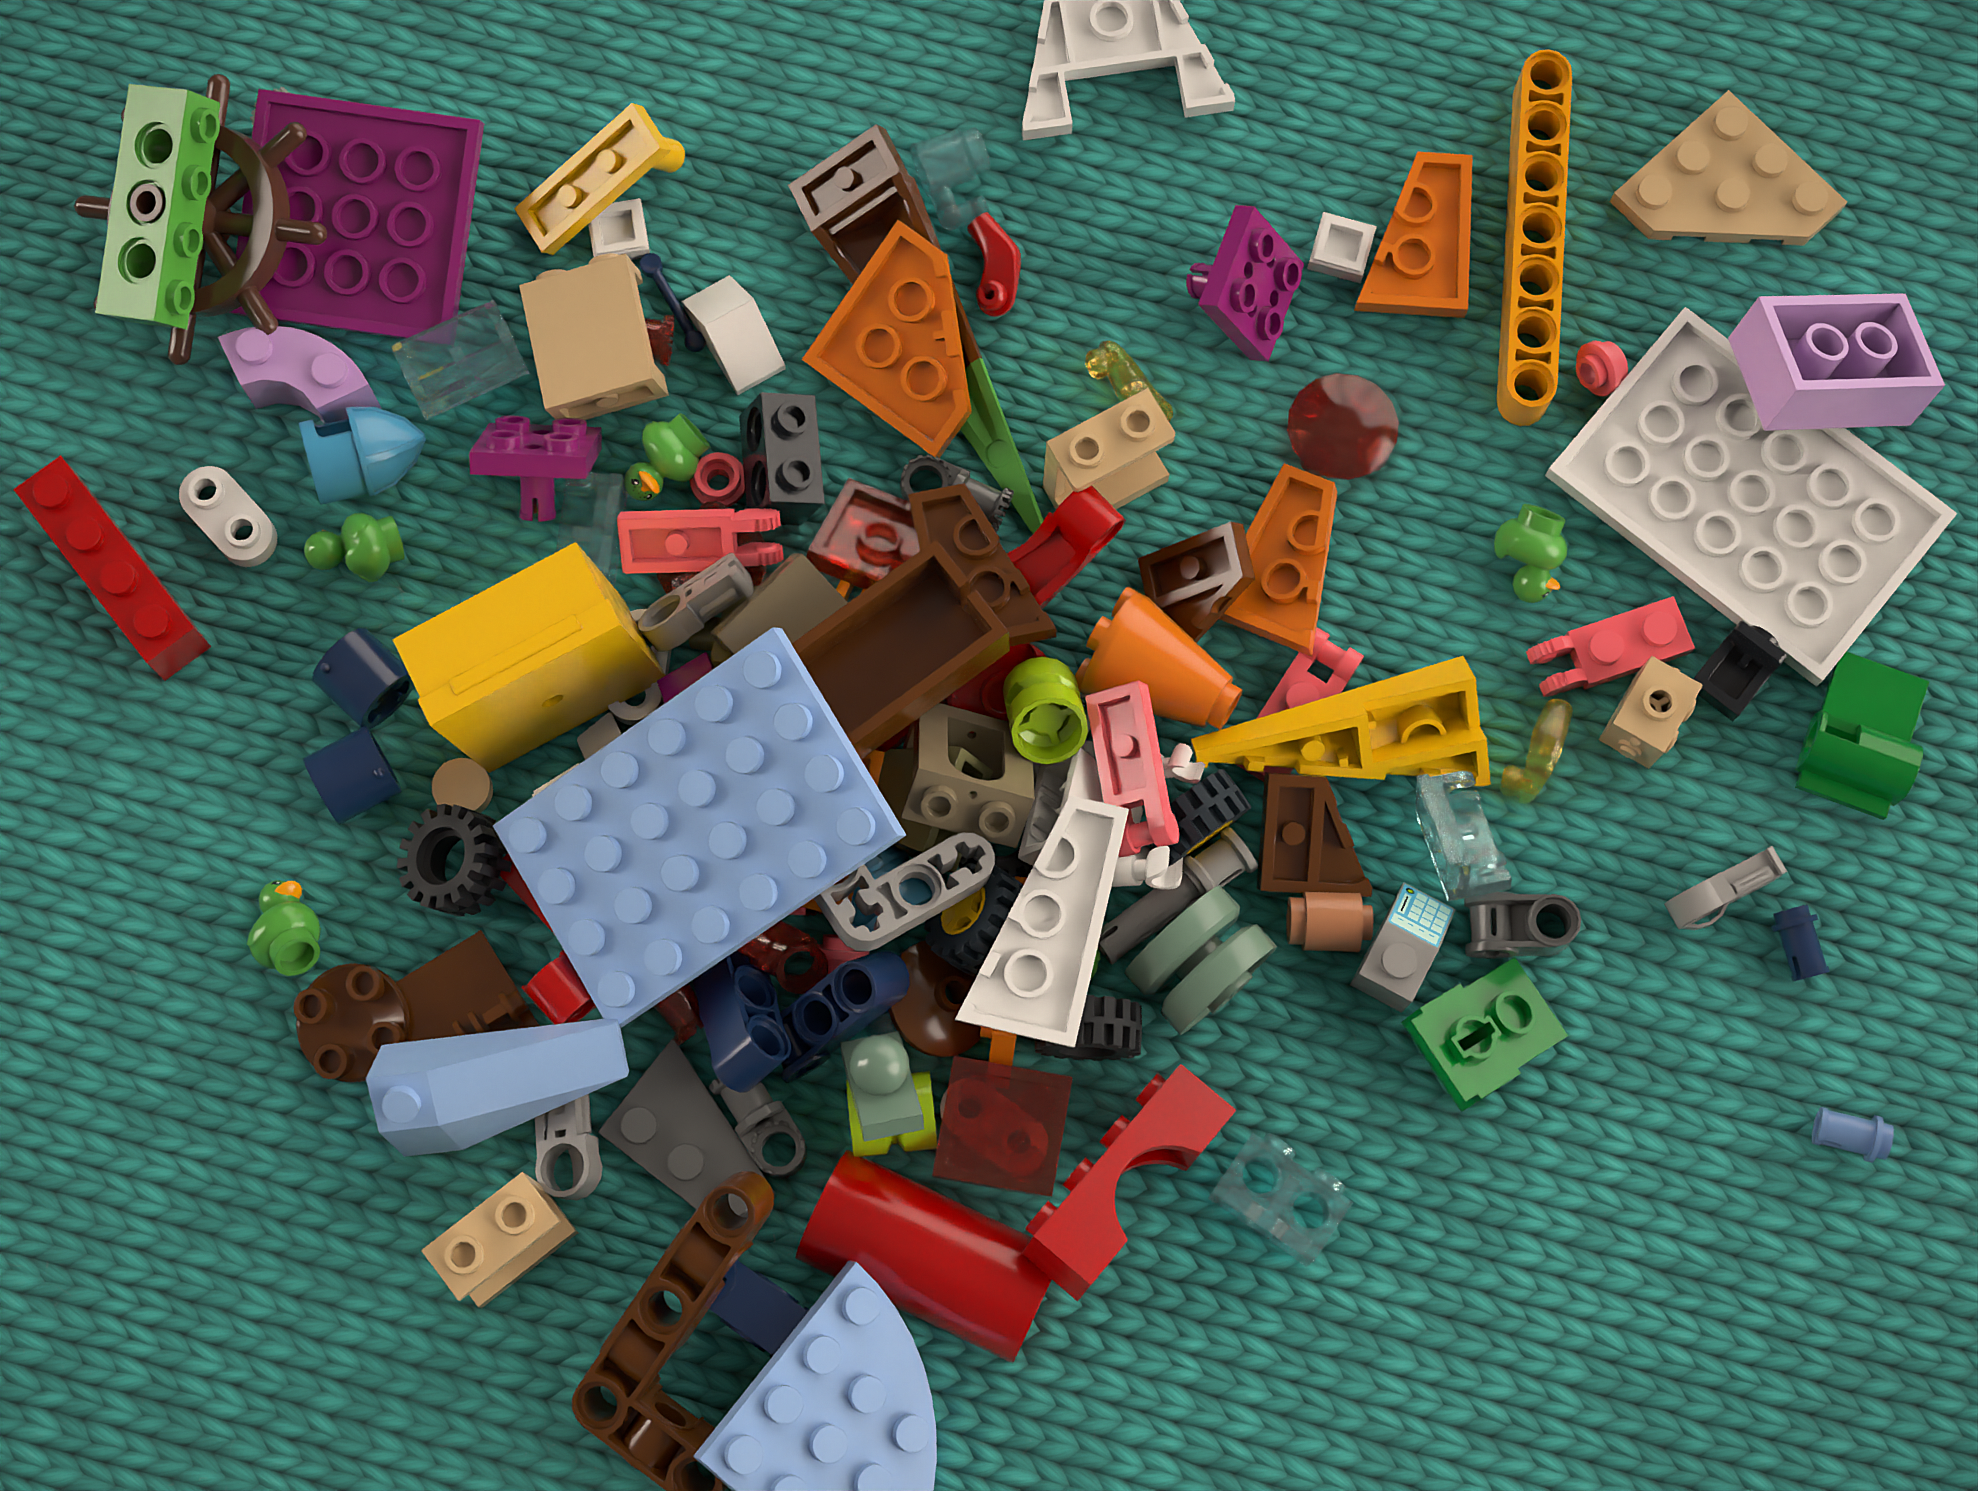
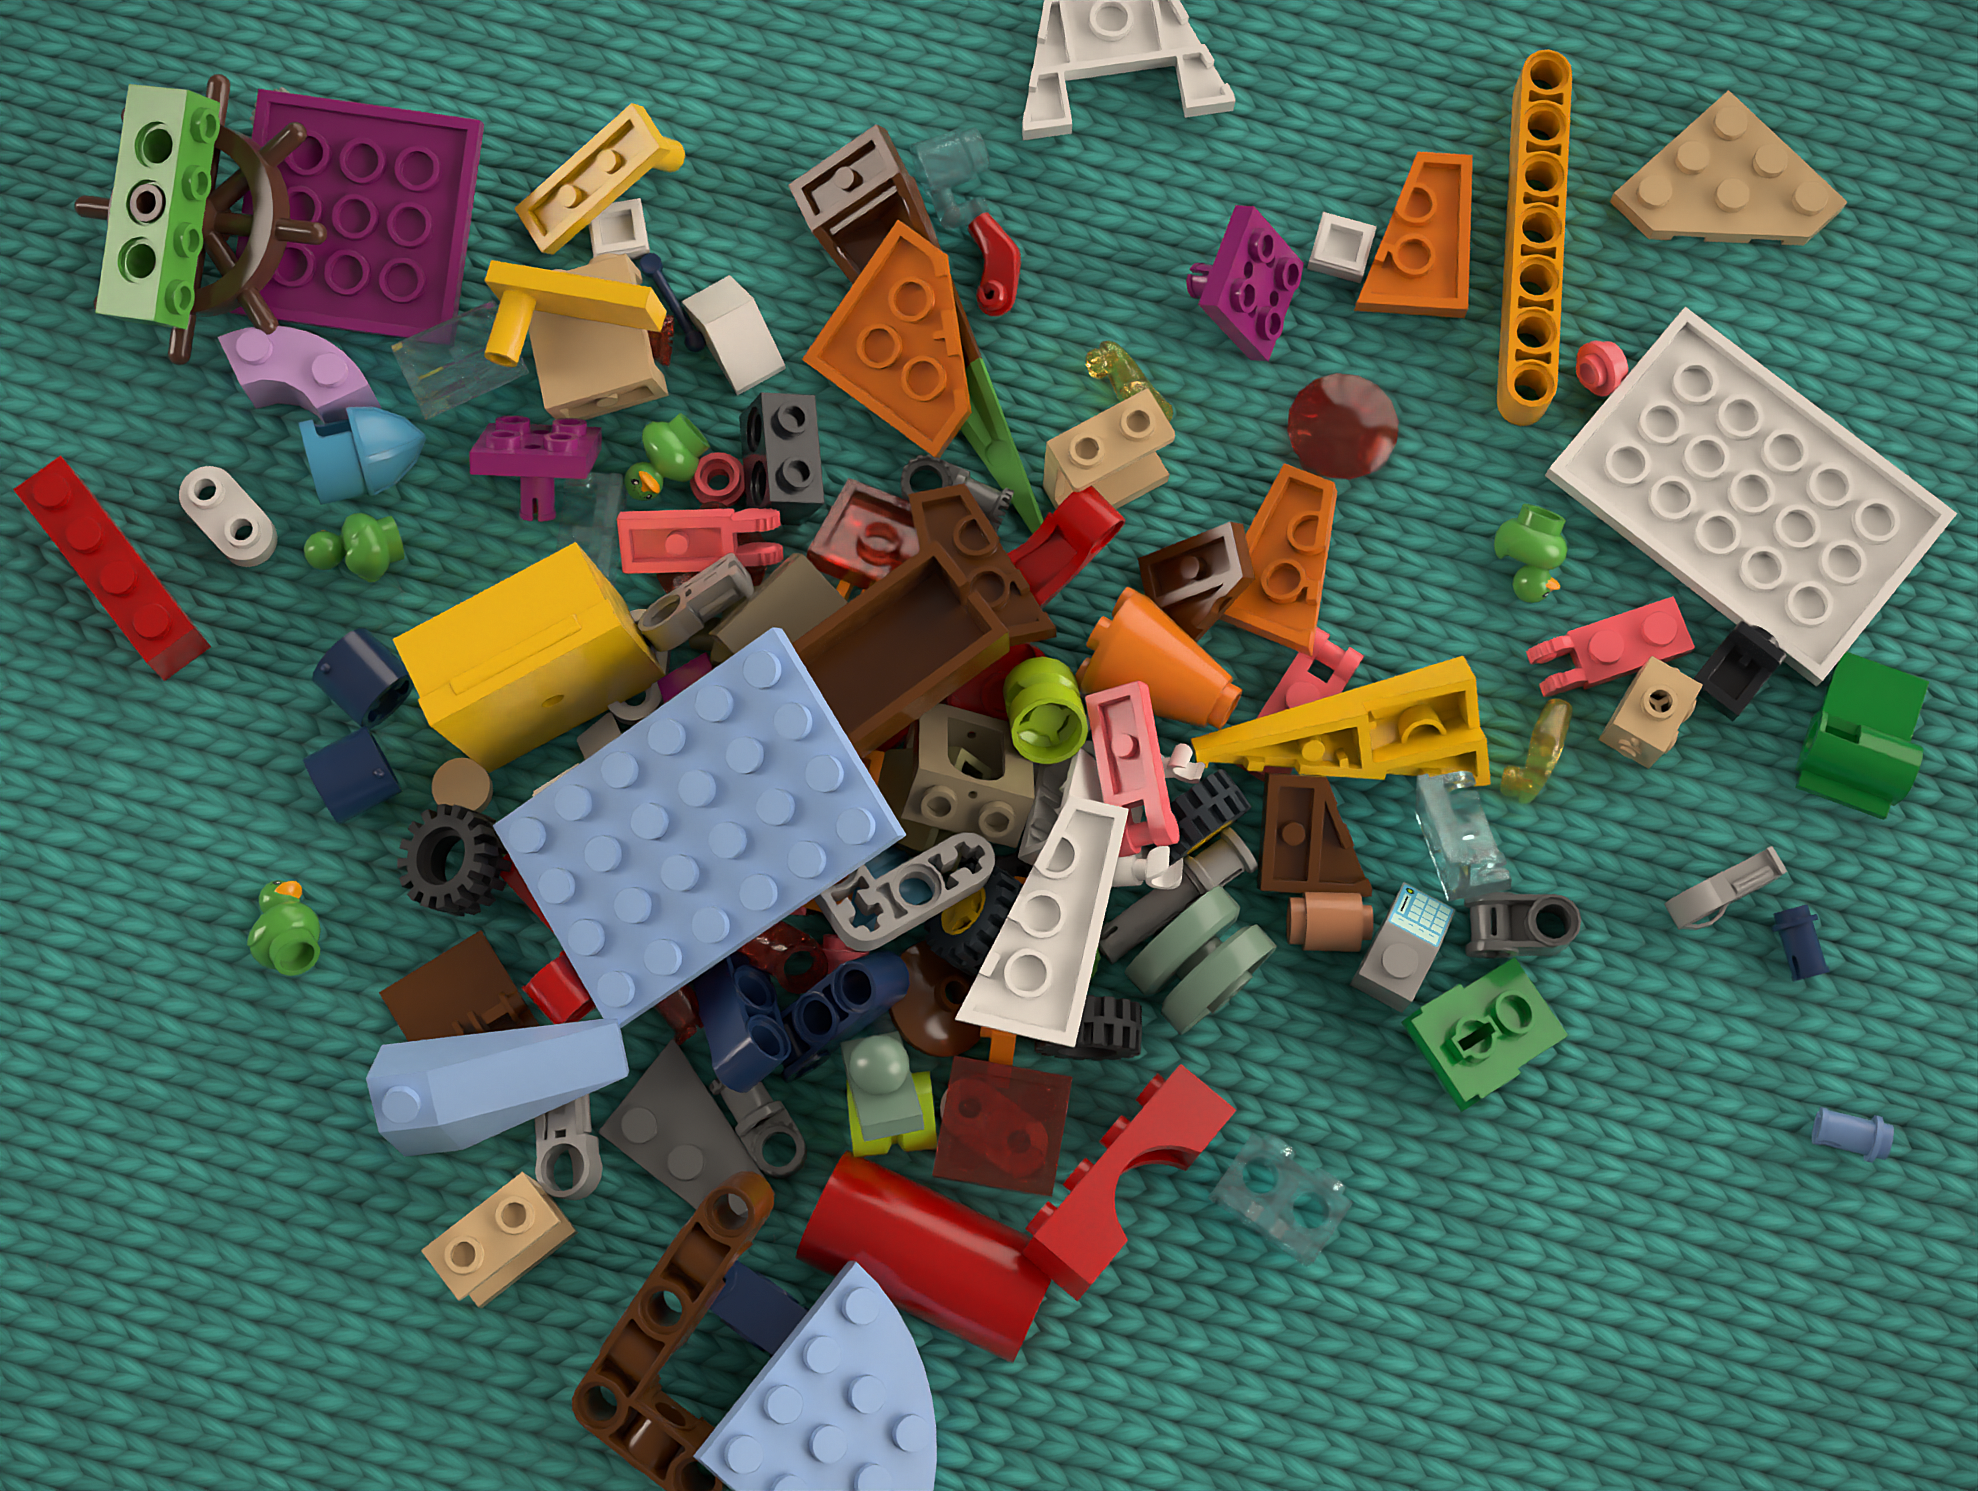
(348, 1018): reddish brown dish -> none
(530, 288): none -> yellow piece
(1835, 361): lavender brick -> none

